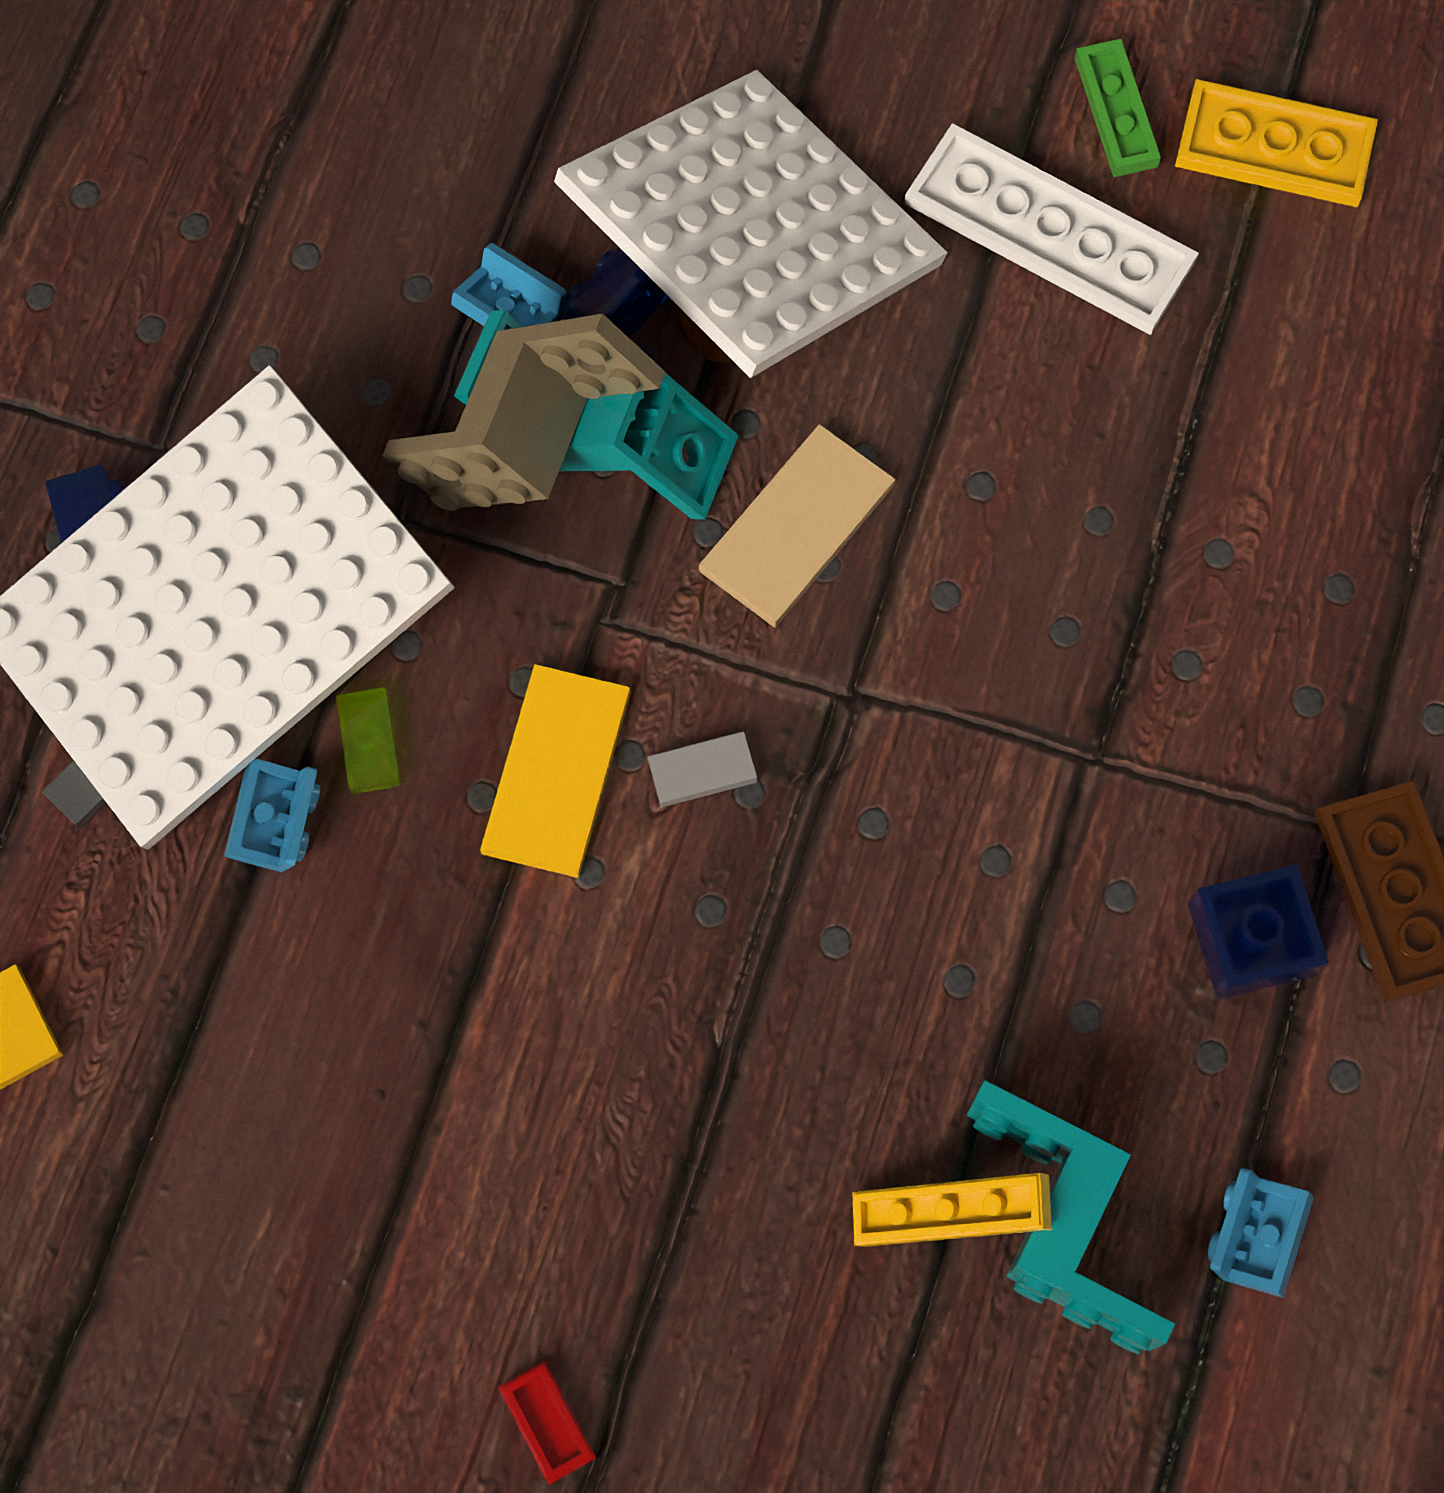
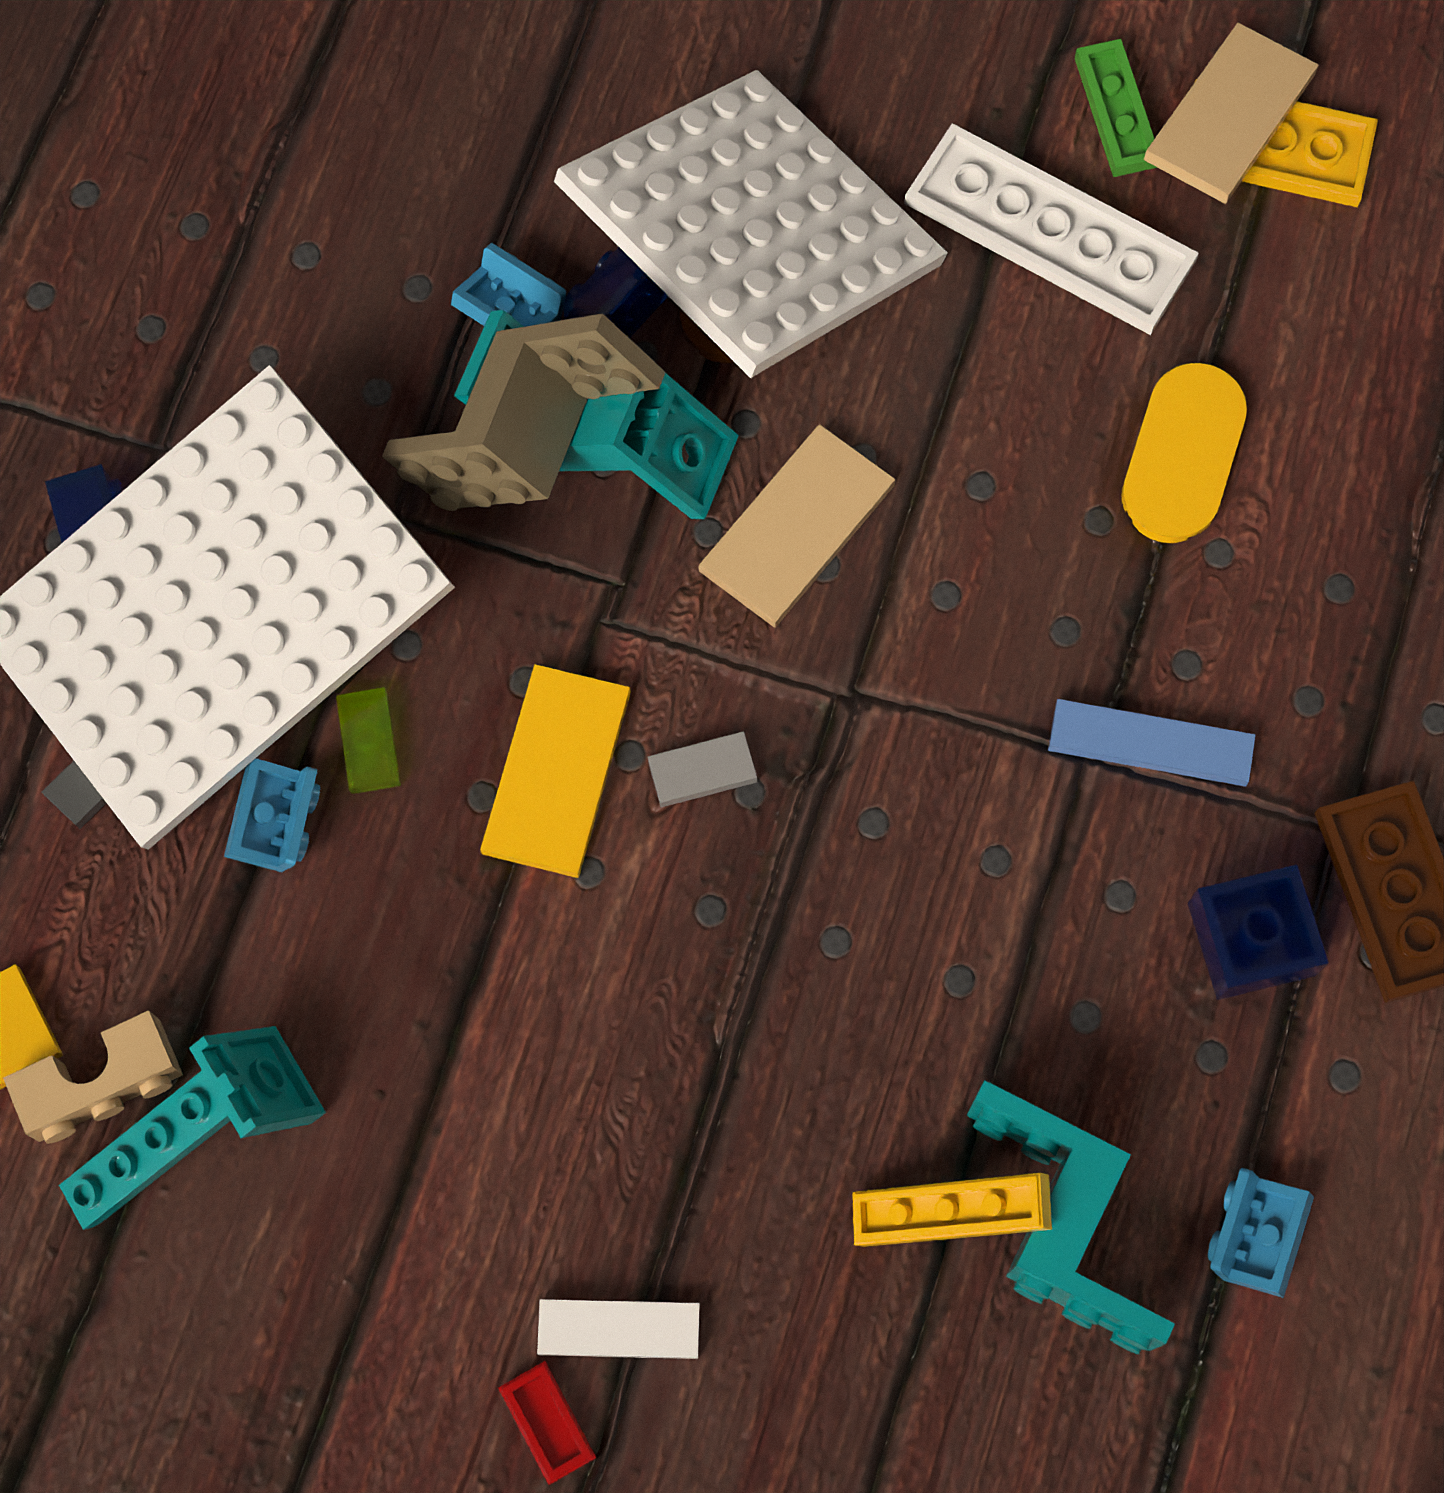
(136, 1065): none -> tan arch
(241, 1080): none -> teal bracket
(618, 1329): none -> white tile
(1152, 742): none -> medium blue tile
(1184, 452): none -> yellow tile
(1231, 113): none -> tan tile

